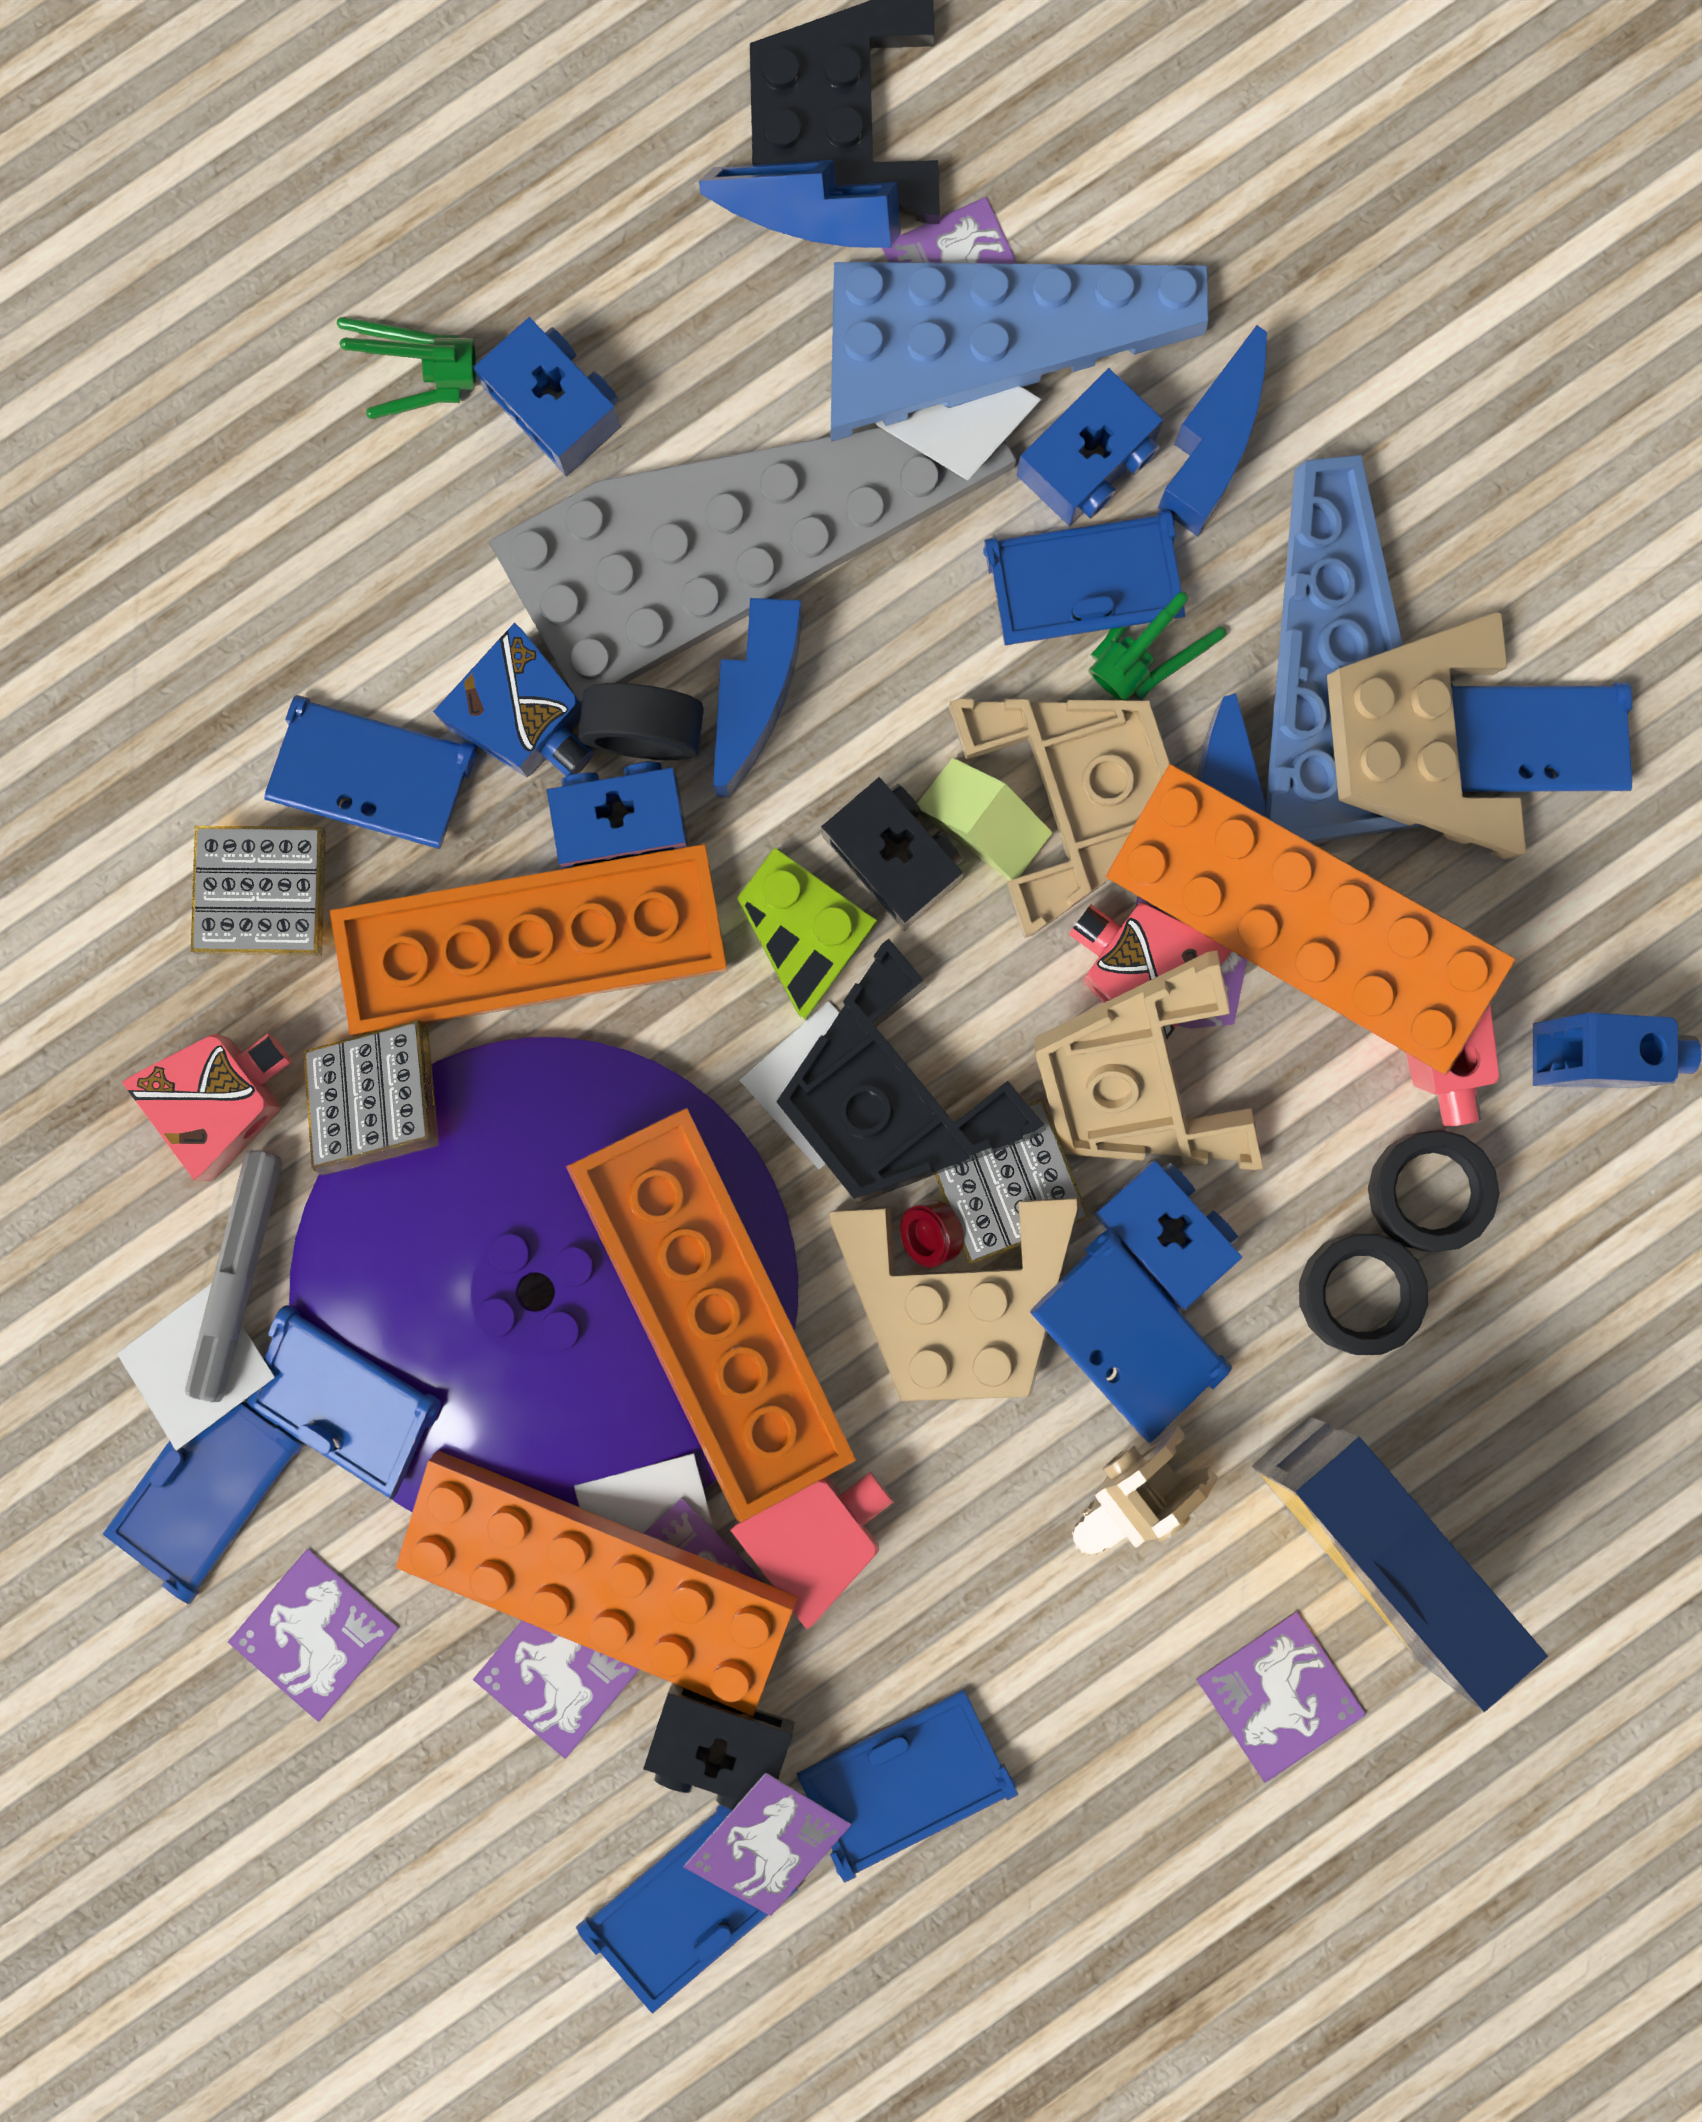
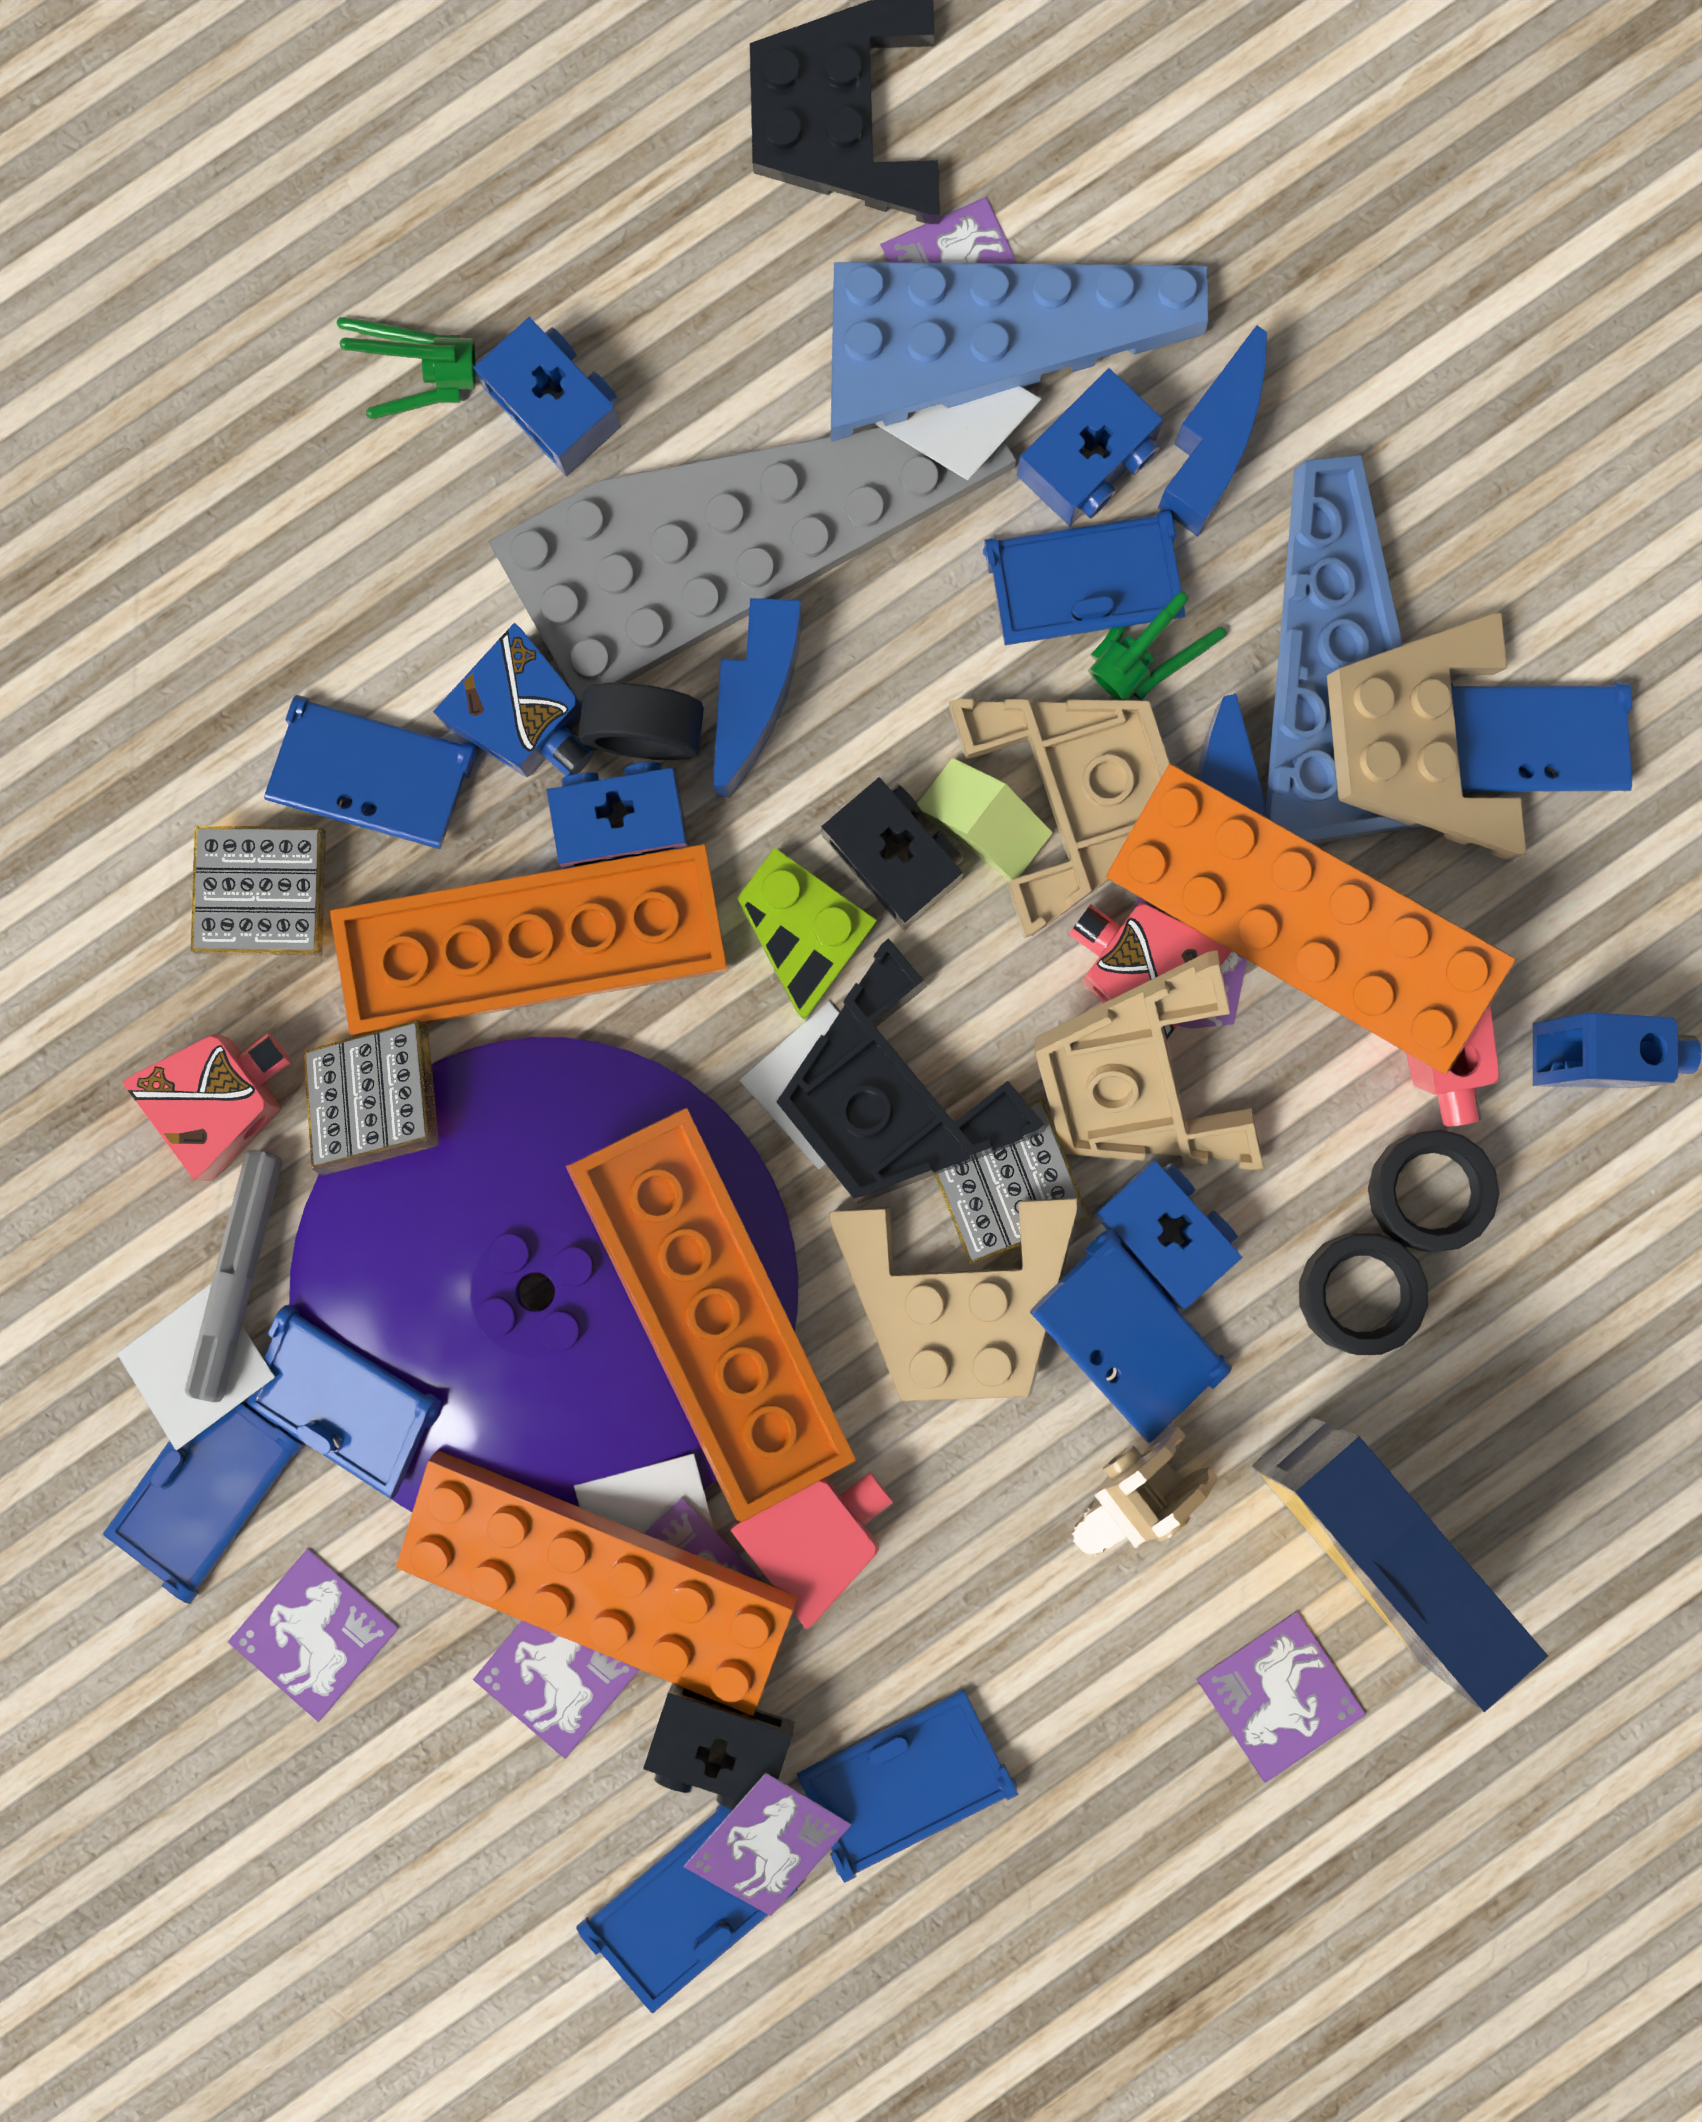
(807, 203): blue slope -> none
(931, 1233): dark red tile -> none

